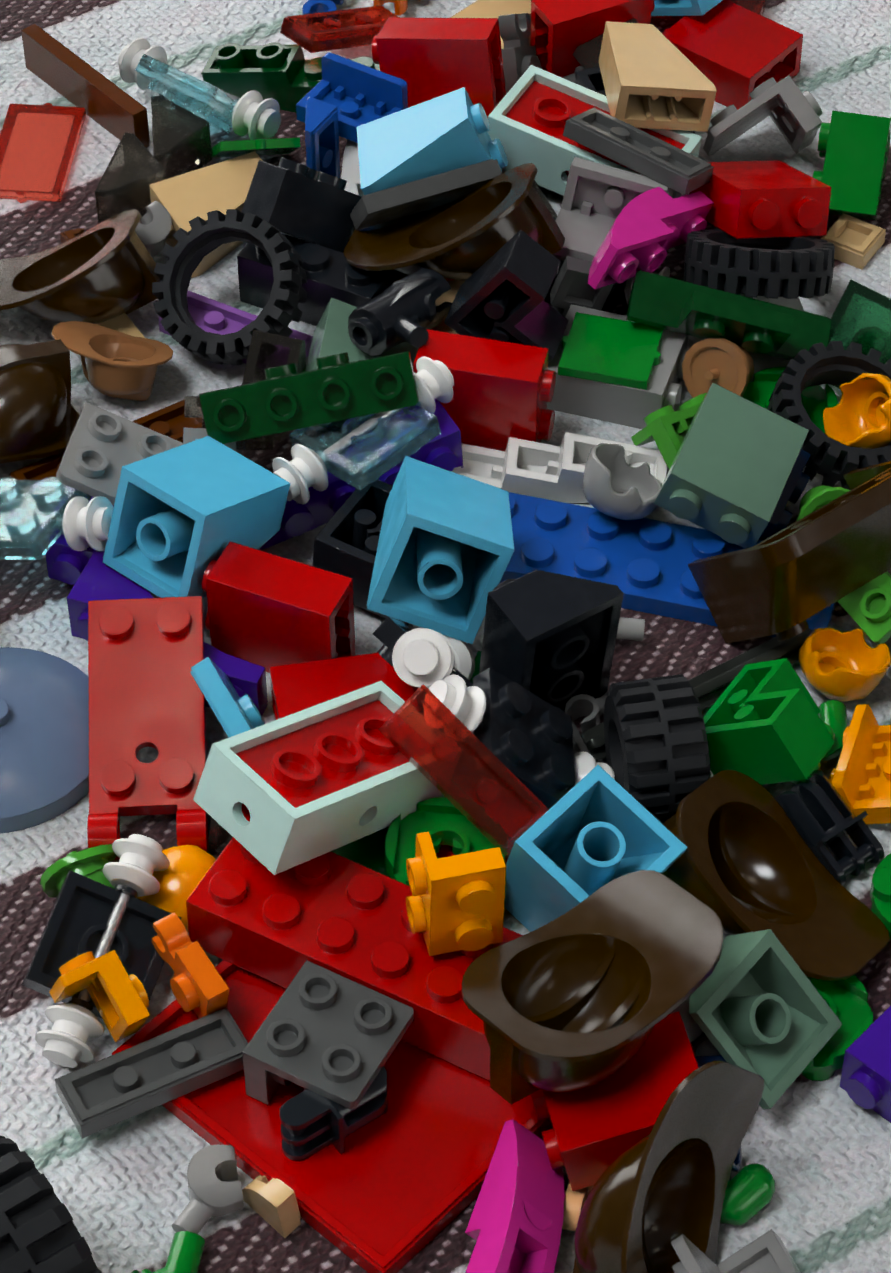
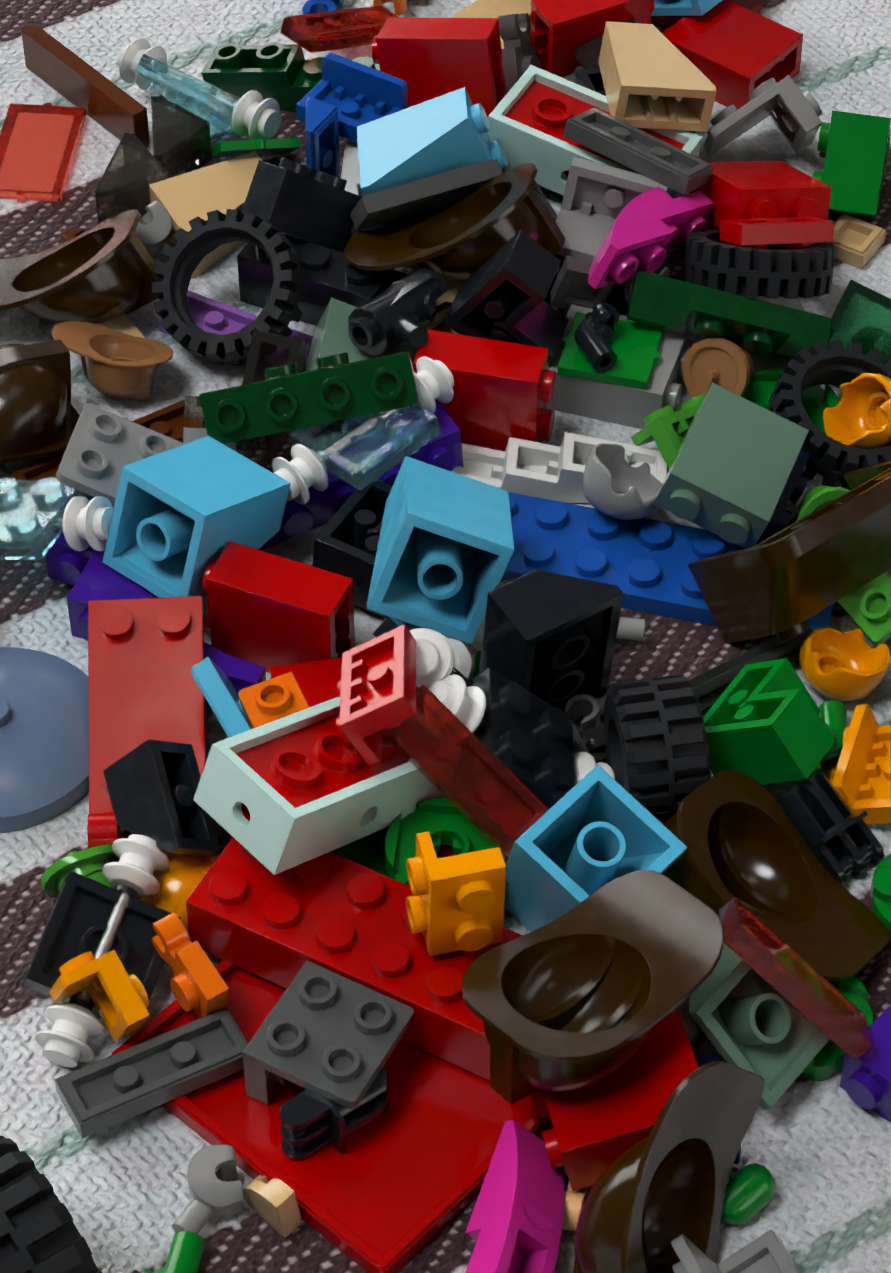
(155, 795): none -> black slope
(272, 699): none -> orange bracket
(376, 690): none -> red bracket
(593, 336): none -> black arm
(791, 231): none -> red plate
(794, 978): none -> clear red tile

